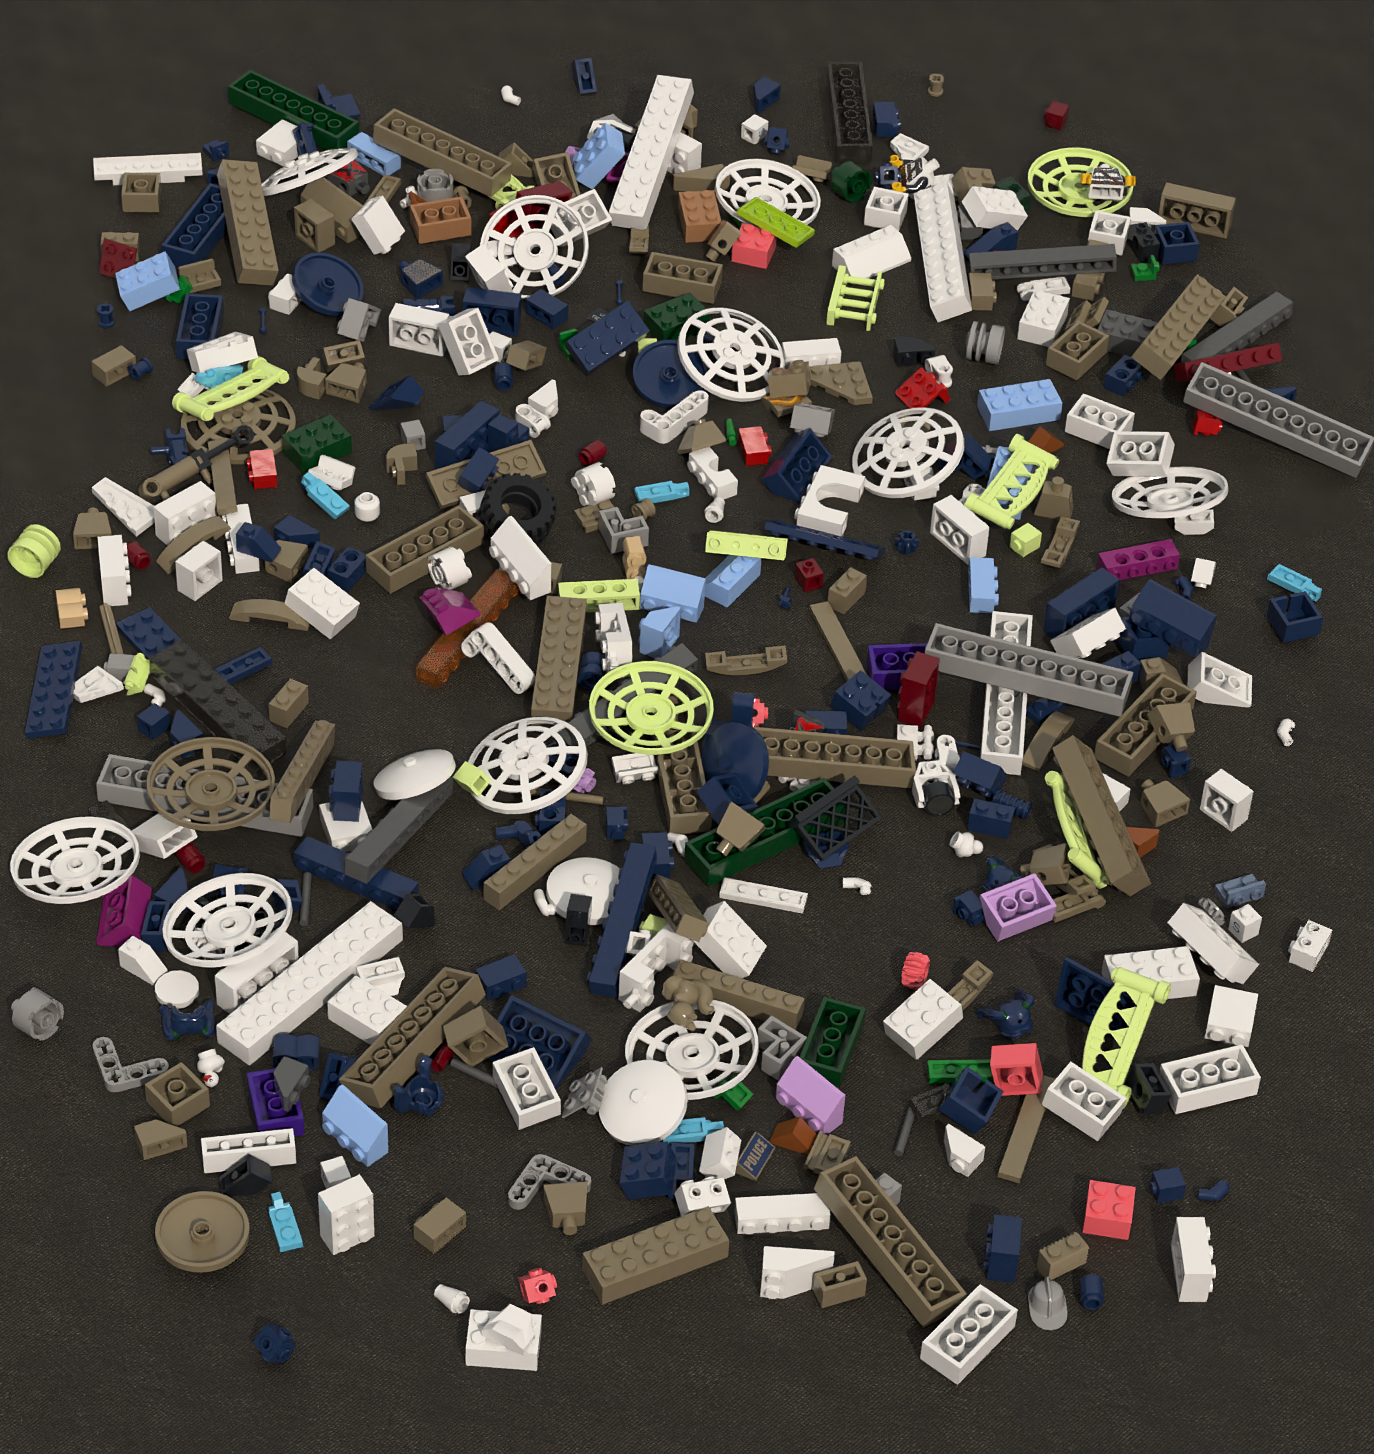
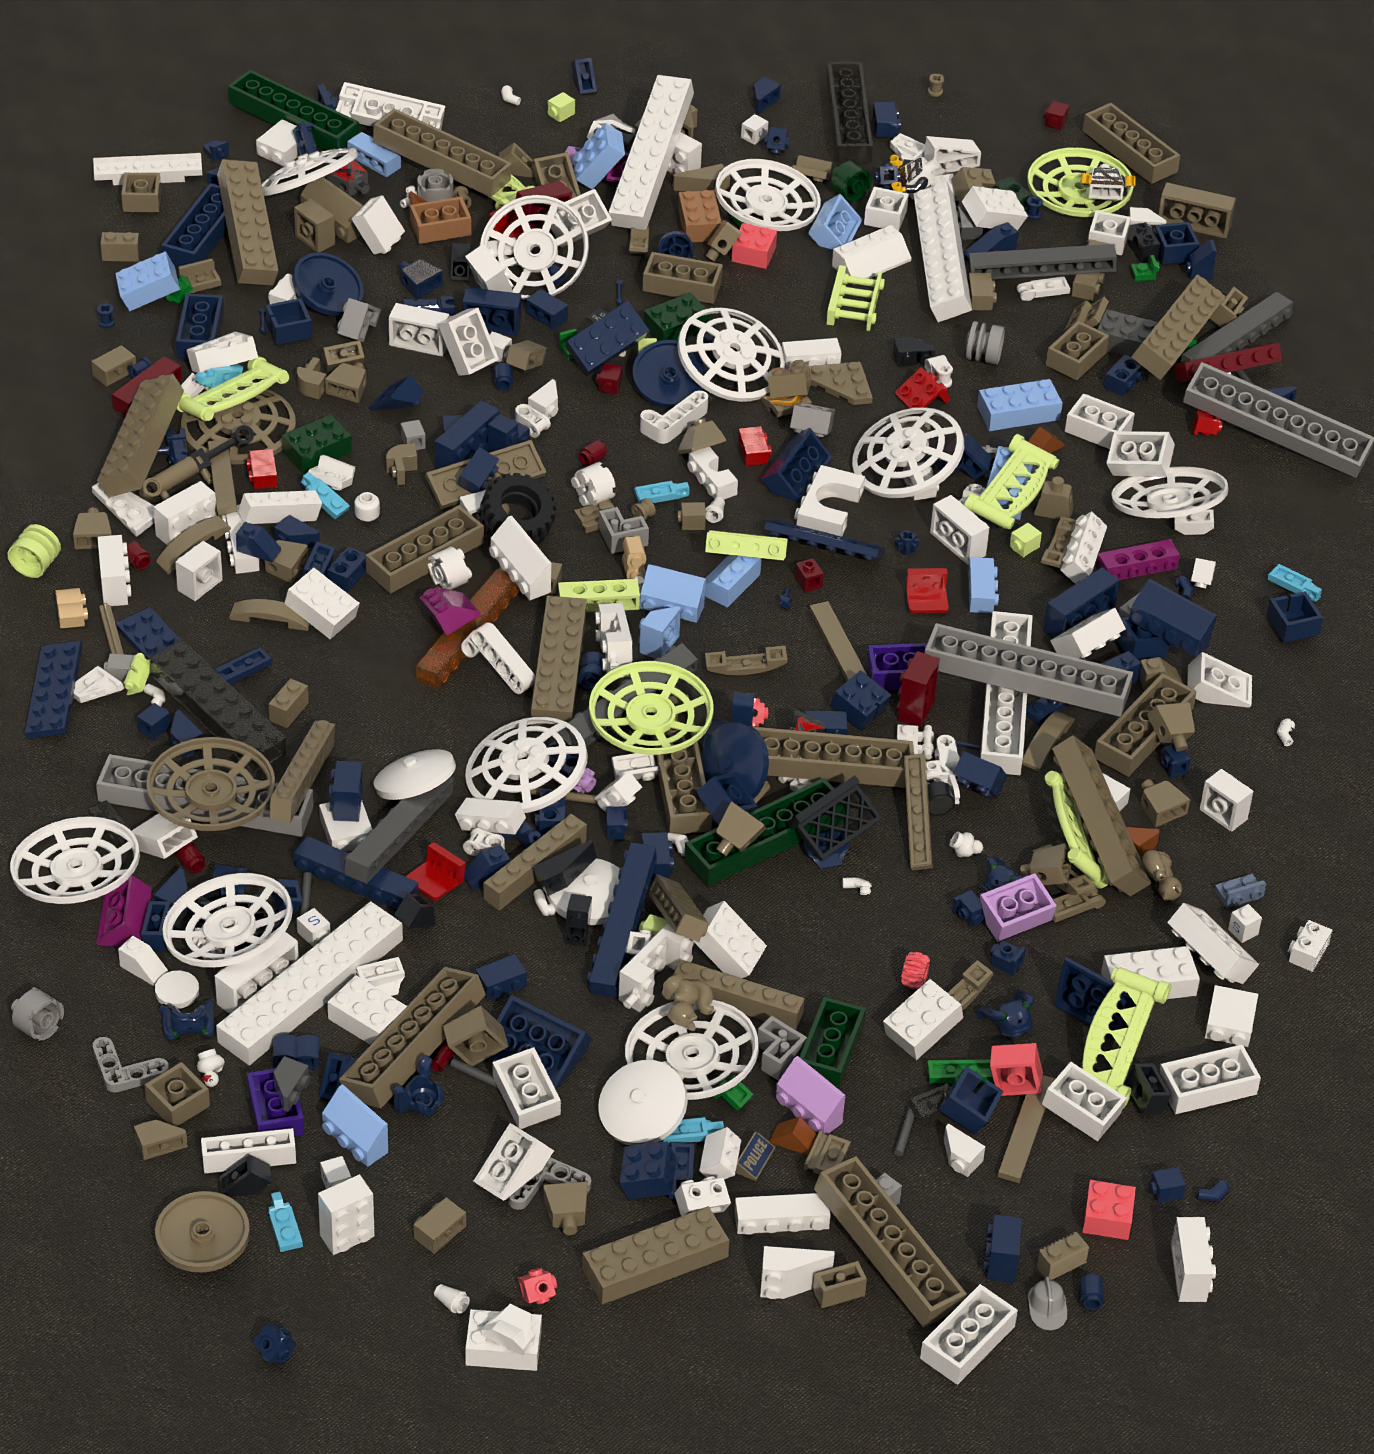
(116, 257): dark red hinge -> none
(124, 396): none -> dark red brick
(140, 435): none -> dark tan brick
(276, 506): none -> white brick
(288, 321): none -> dark blue piece
(313, 927): none -> white brick
(371, 105): none -> white slope
(387, 187): dark tan plate -> none
(439, 872): none -> red bracket
(471, 779): yellowish green brick -> none
(484, 841): none -> white piece
(490, 815): none -> white brick
(512, 1162): none -> white slope
(561, 107): none -> yellowish green brick
(564, 868): none -> black slope
(586, 1093): light grey hinge -> none
(609, 378): none -> dark red brick
(618, 792): none -> white brick
(676, 244): none -> dark blue cylinder
(692, 516): none -> dark tan brick
(730, 432): green animal -> none
(763, 895): white tile -> none
(776, 222): lime tile -> none
(835, 223): none -> light blue slope
(847, 590): dark tan brick -> none
(918, 812): none -> dark tan tile
(927, 590): none -> red bracket
(951, 153): none -> white wedge
(991, 818): dark blue brick -> none
(1007, 957): none -> dark blue brick
(1021, 807): dark blue piece -> none
(1034, 204): none -> dark blue bush
(1043, 318): white brick -> none
(1083, 547): none -> white brick
(1131, 143): none -> dark tan brick
(1158, 867): none -> dark tan animal
(1202, 261): none -> dark blue slope
(1212, 910): light grey gear -> none

